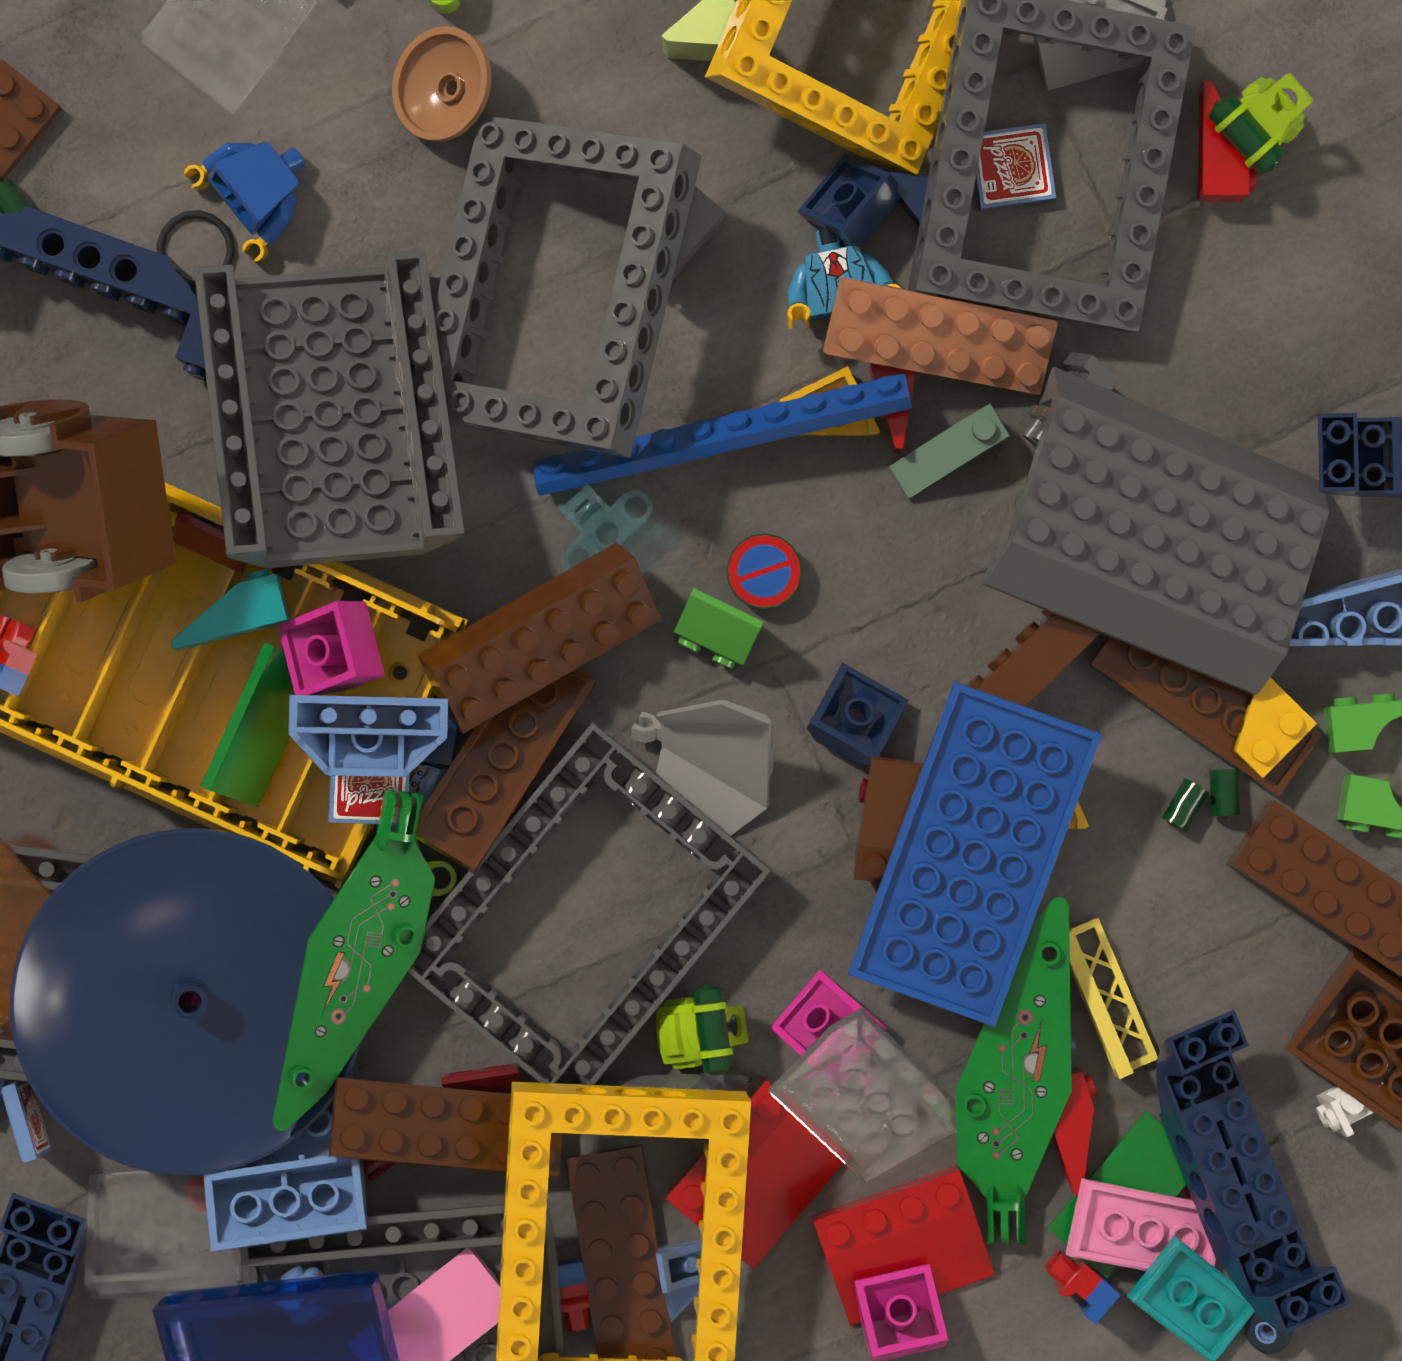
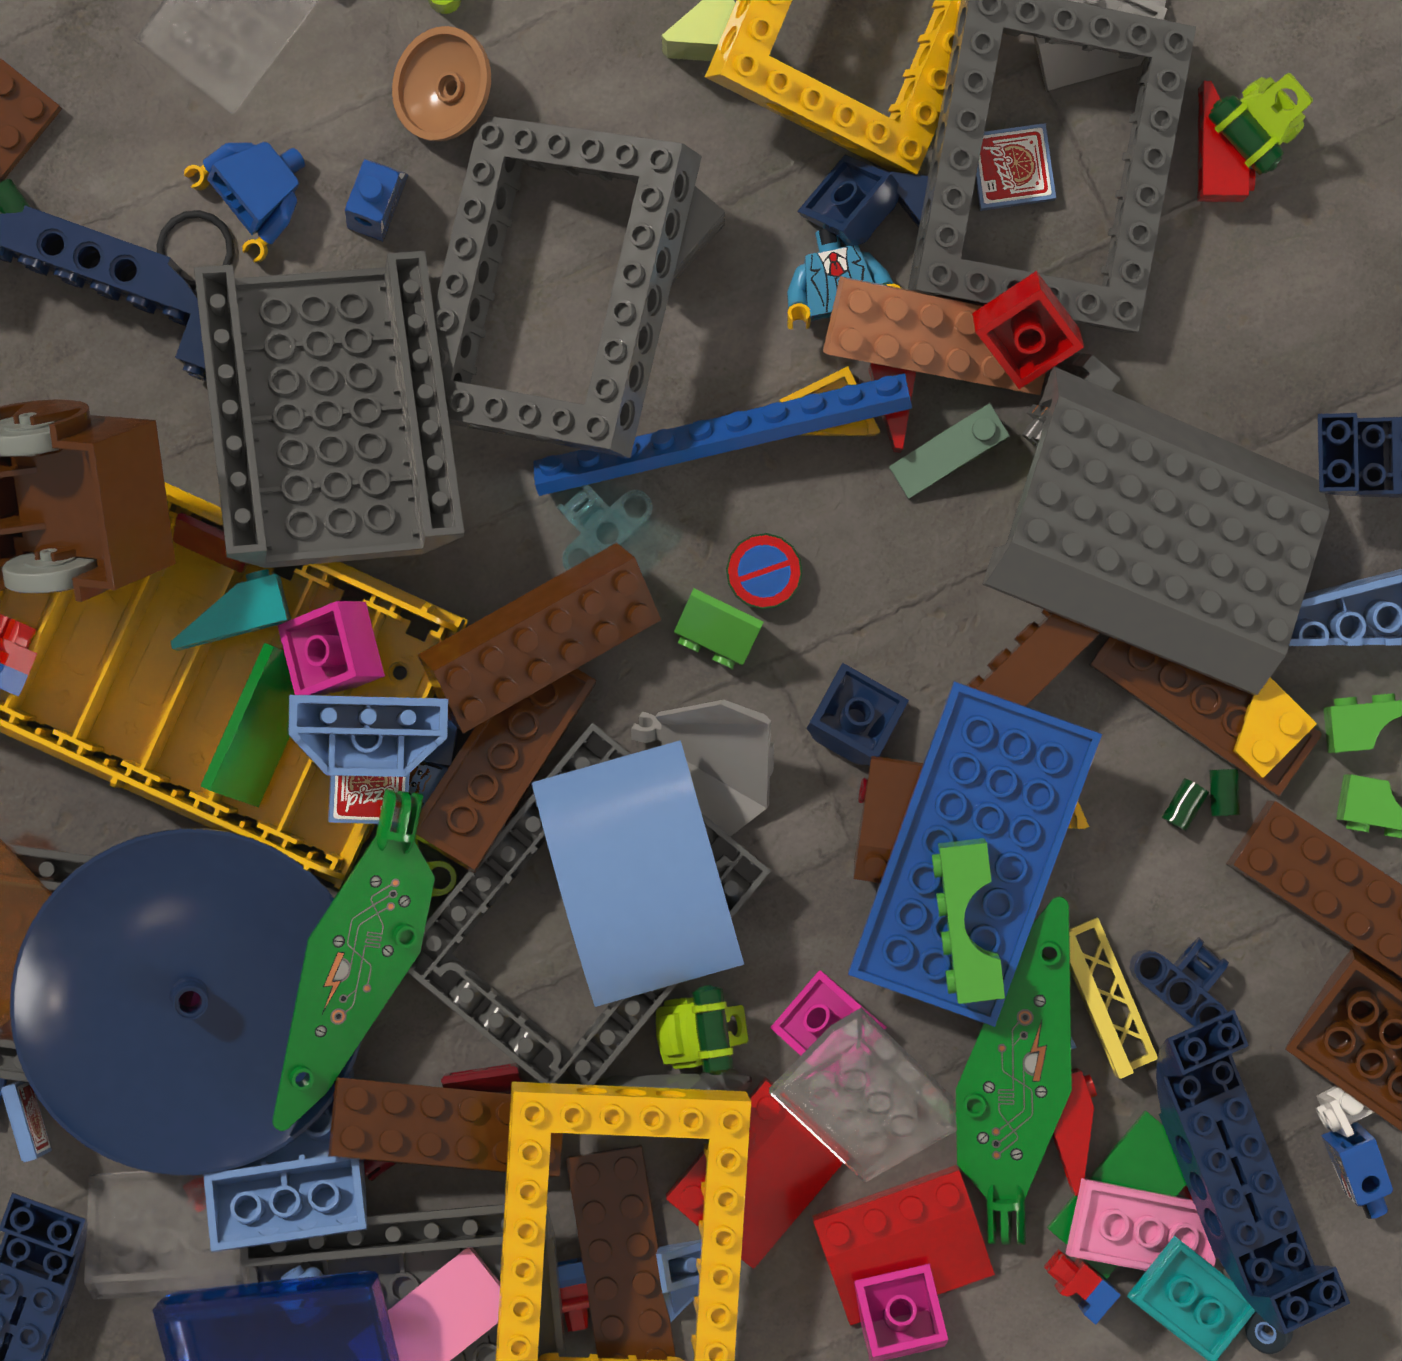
(374, 199): none -> blue torso
(637, 873): none -> medium blue slope
(964, 870): none -> bright green arch
(1027, 330): none -> red brick
(1186, 970): none -> dark blue piece
(1360, 1169): none -> blue torso

